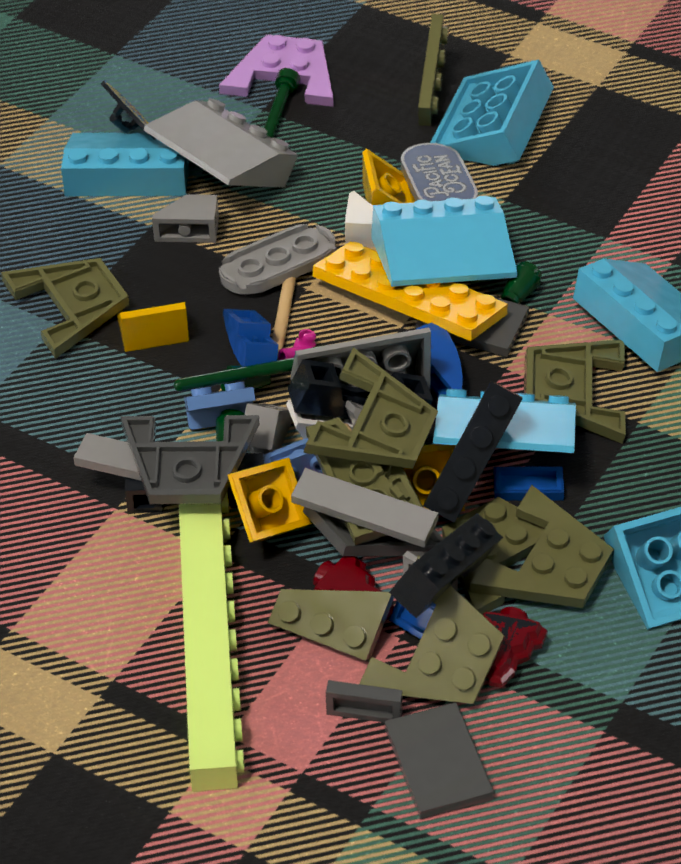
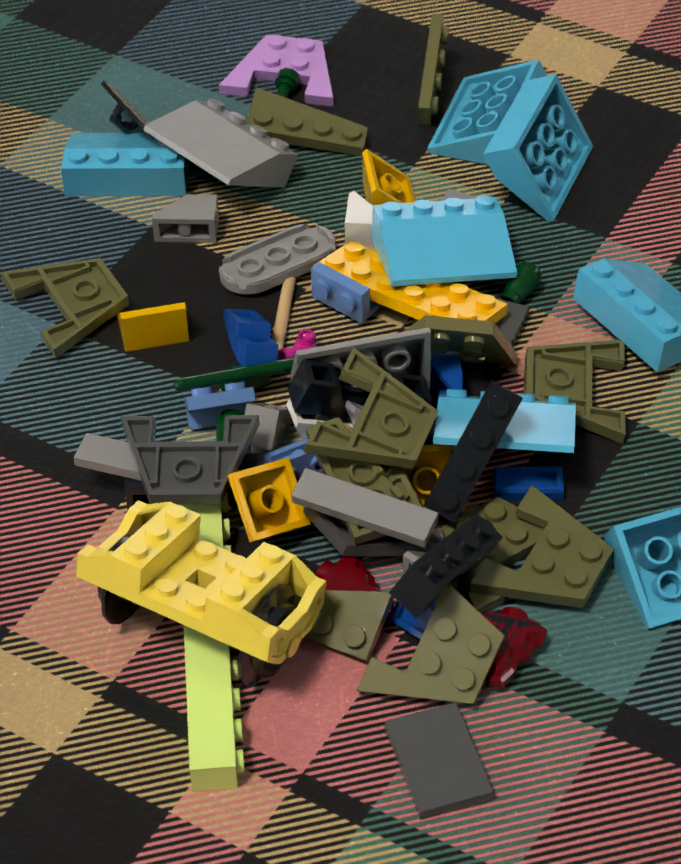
(234, 599): none -> light yellow piece
(305, 125): none -> olive wing
(342, 293): none -> medium blue bracket
(363, 701): dark grey tile -> none
(436, 173): tile -> none
(469, 338): none -> olive wing
(539, 146): none -> medium azure slope

